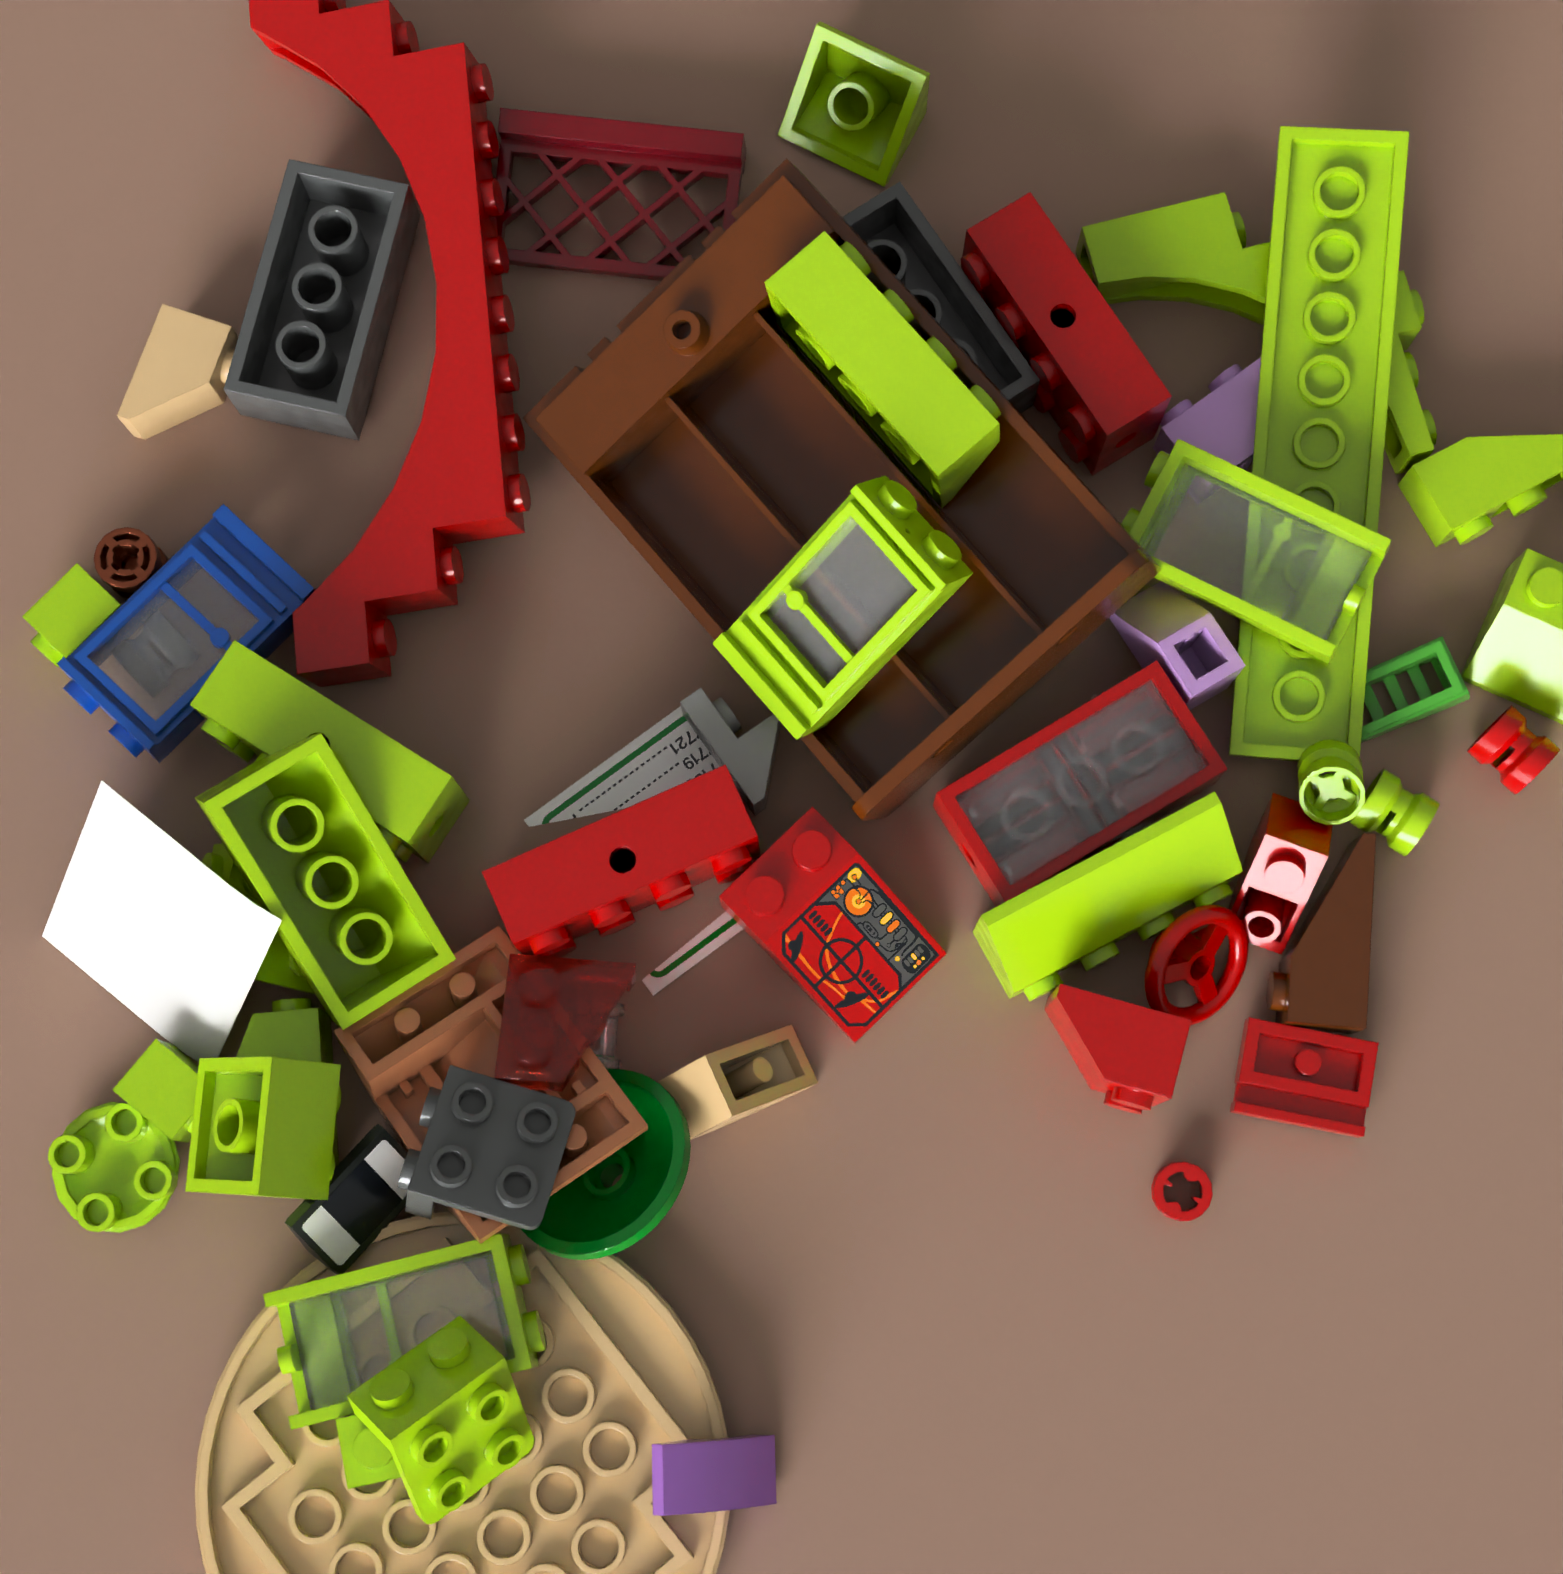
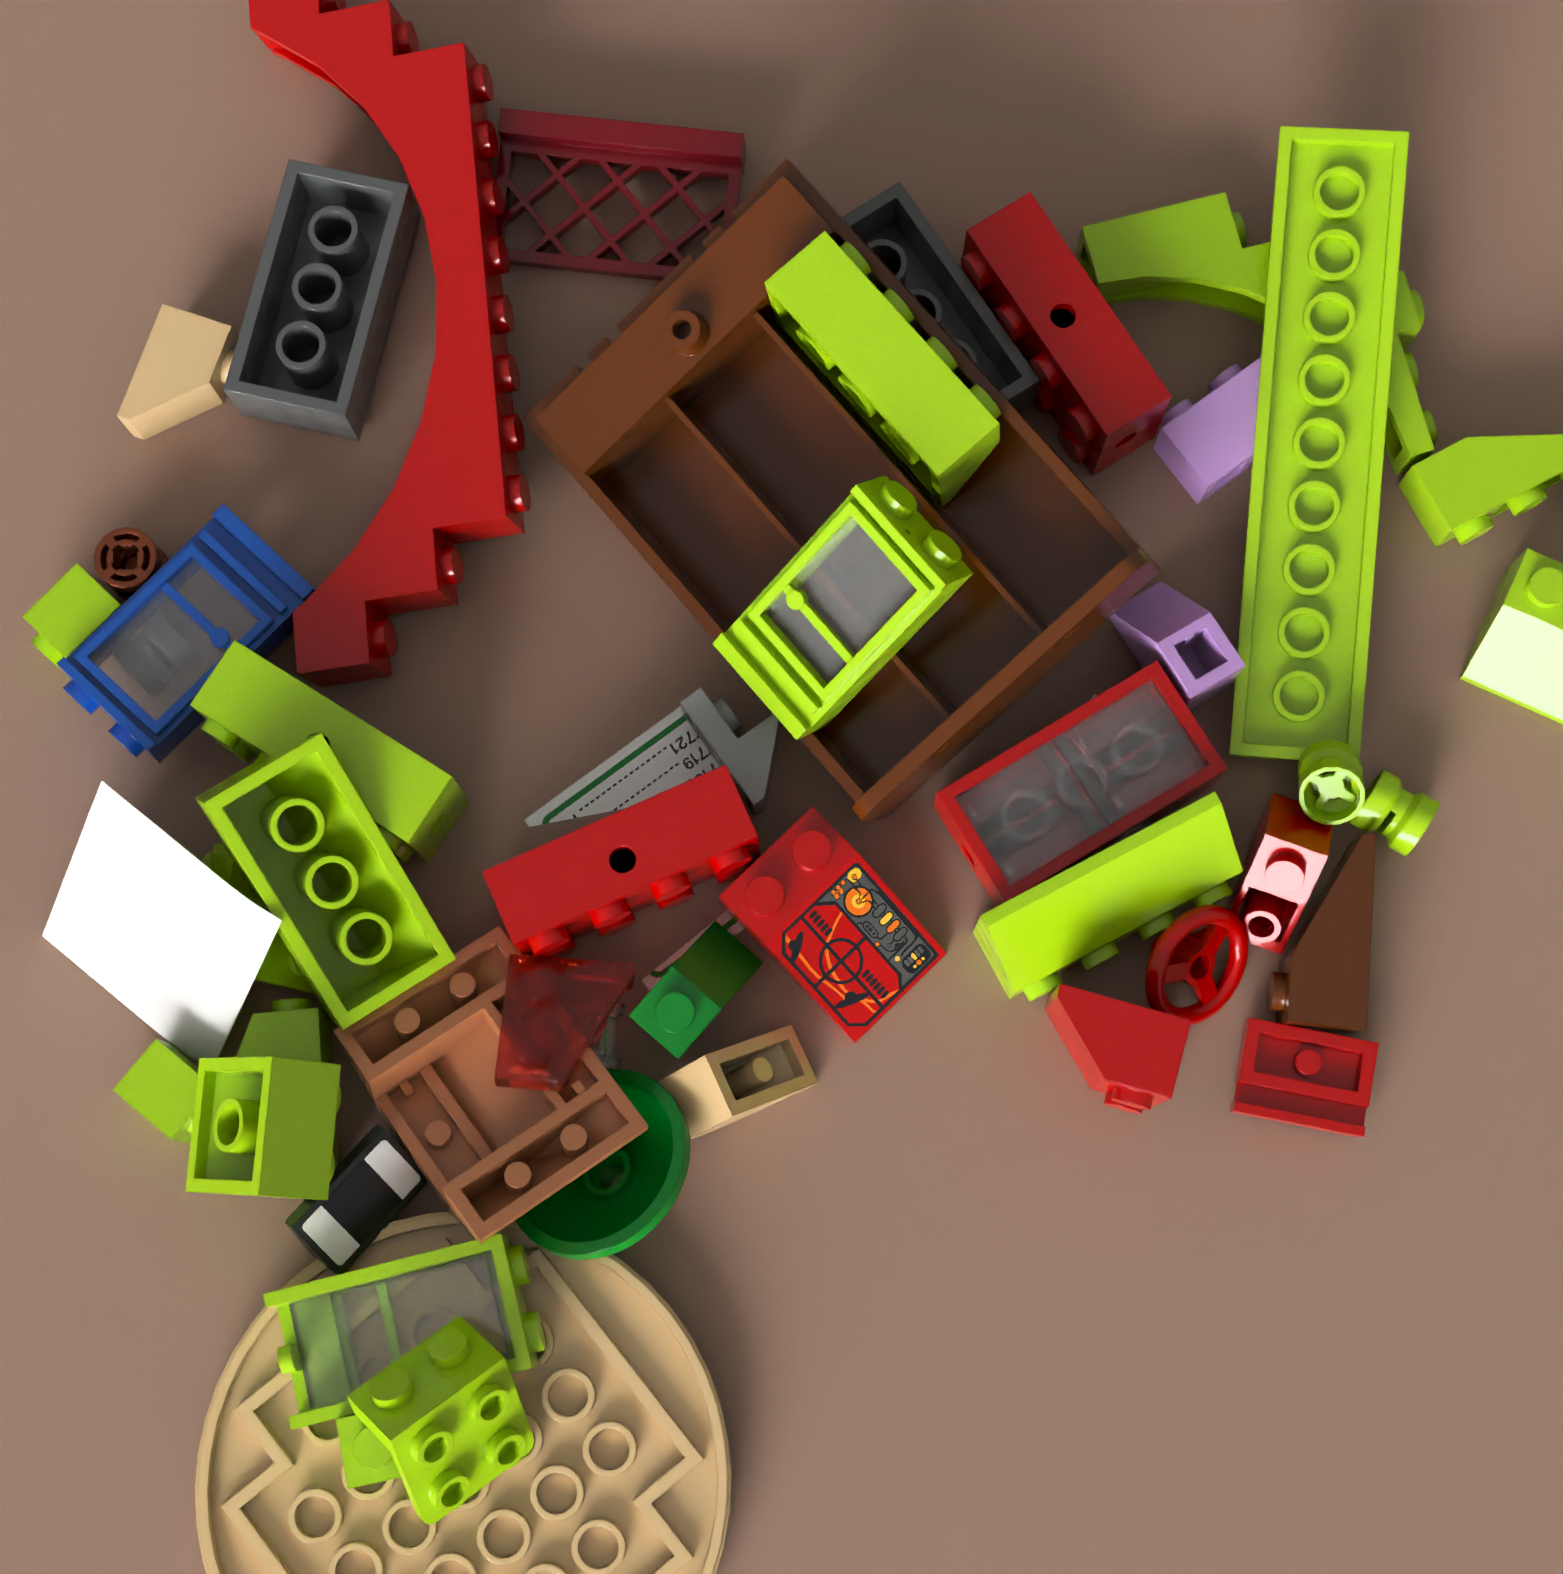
(113, 1168): lime dish -> none
(487, 1150): dark grey bracket -> none
(695, 989): none -> green slope
(713, 1474): medium lavender slope -> none
(855, 104): lime slope -> none
(1172, 1208): red bush -> none
(1255, 548): clear door -> none
(1410, 662): bright green slope -> none
(1527, 757): red wheel -> none

